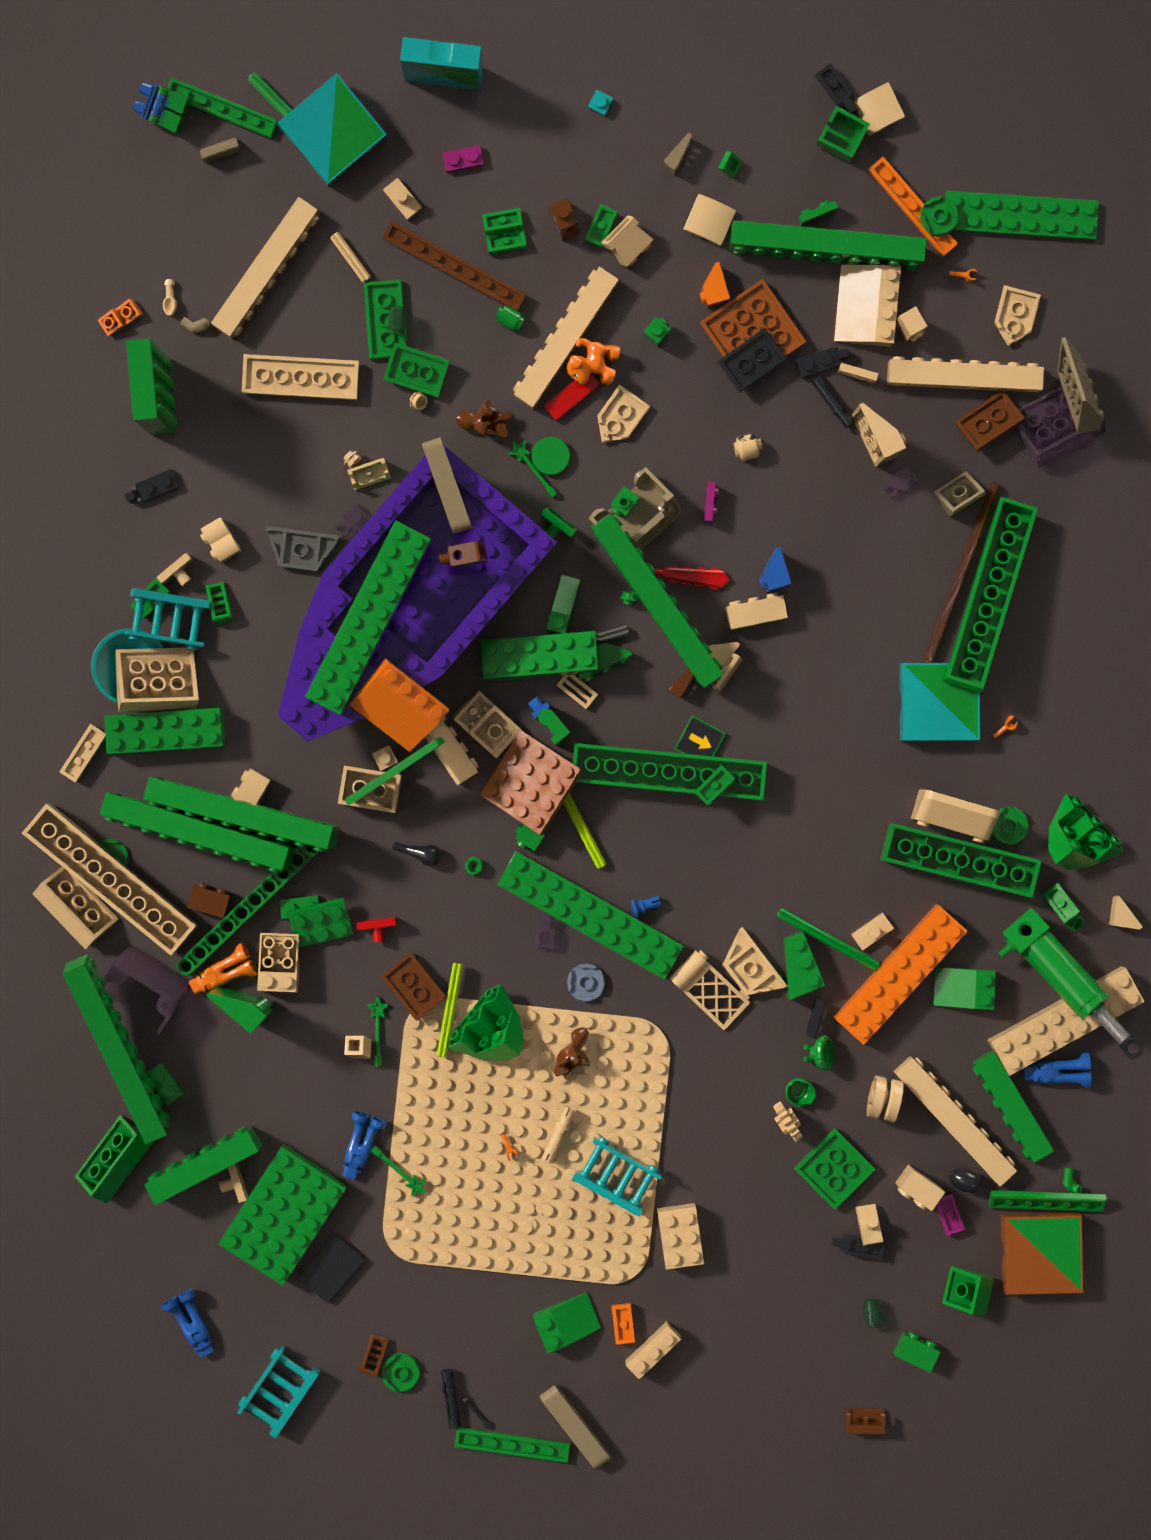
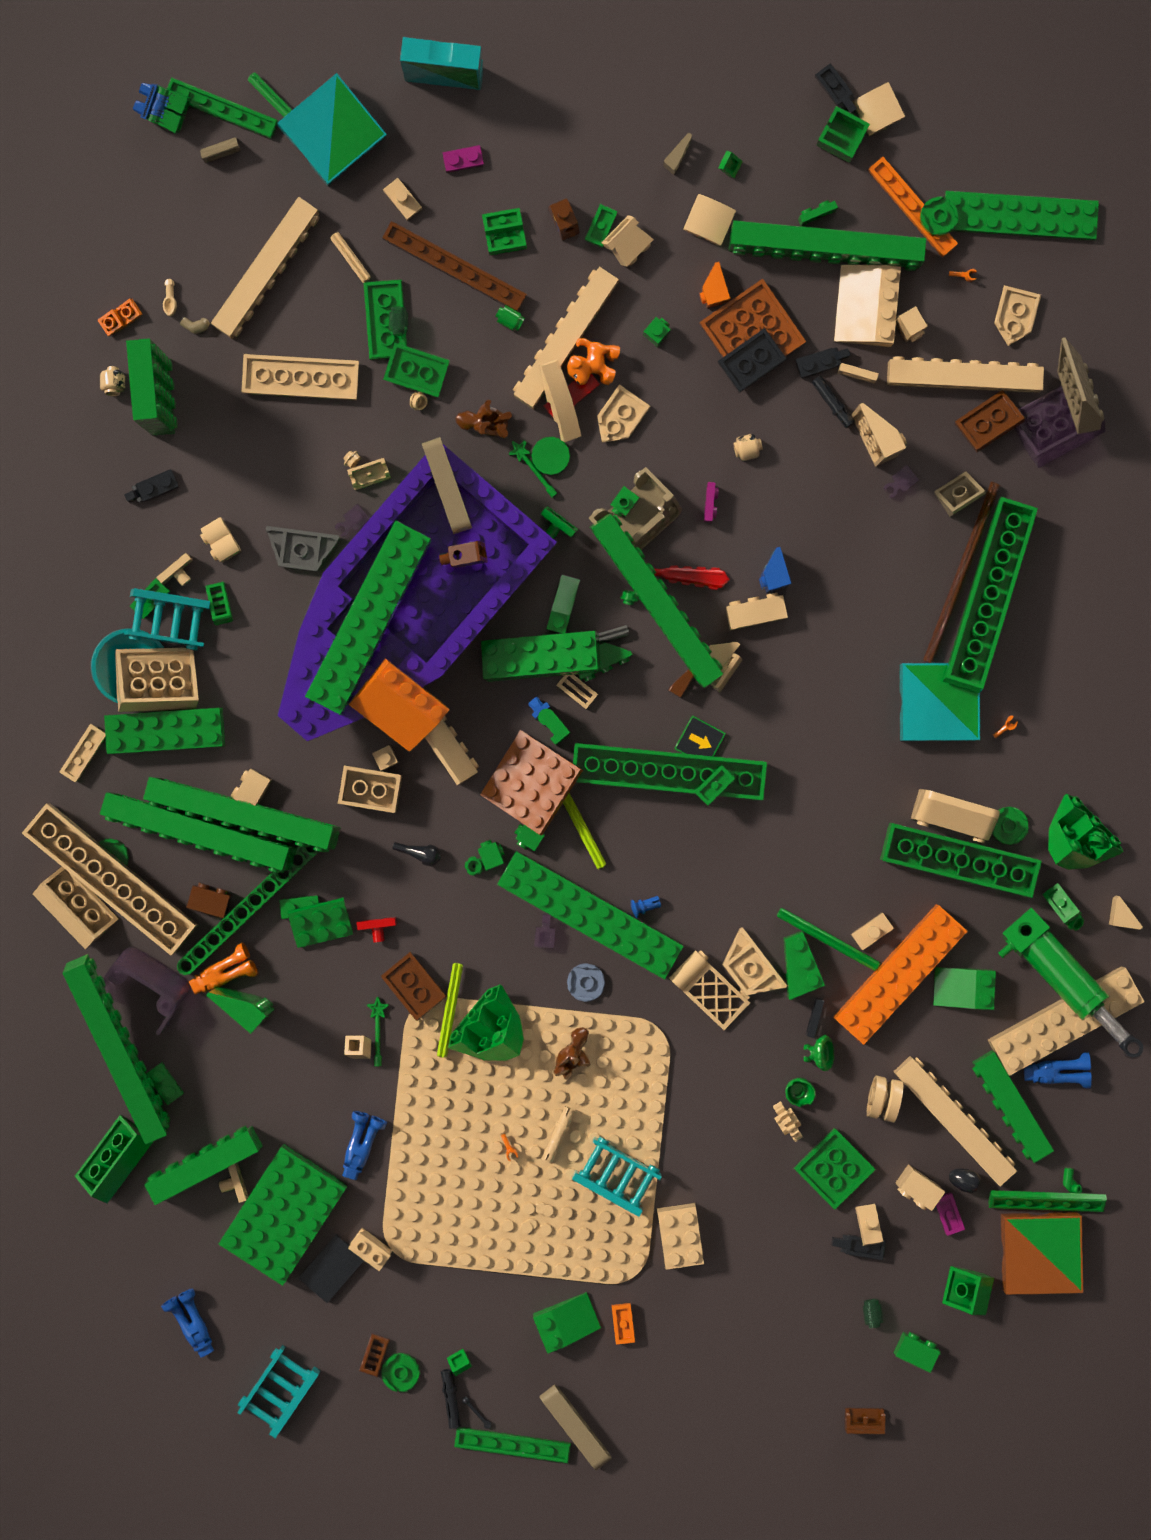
(112, 381): none -> tan head
(278, 962): tan slope -> none
(370, 1249): none -> tan hips
(394, 771): green tile -> none
(414, 1184): green piece -> none
(459, 1362): none -> green plate
(486, 723): tan slope -> none
(491, 854): none -> green brick
(560, 400): none -> tan slope
(600, 103): teal plate -> none
(652, 1350): tan brick -> none

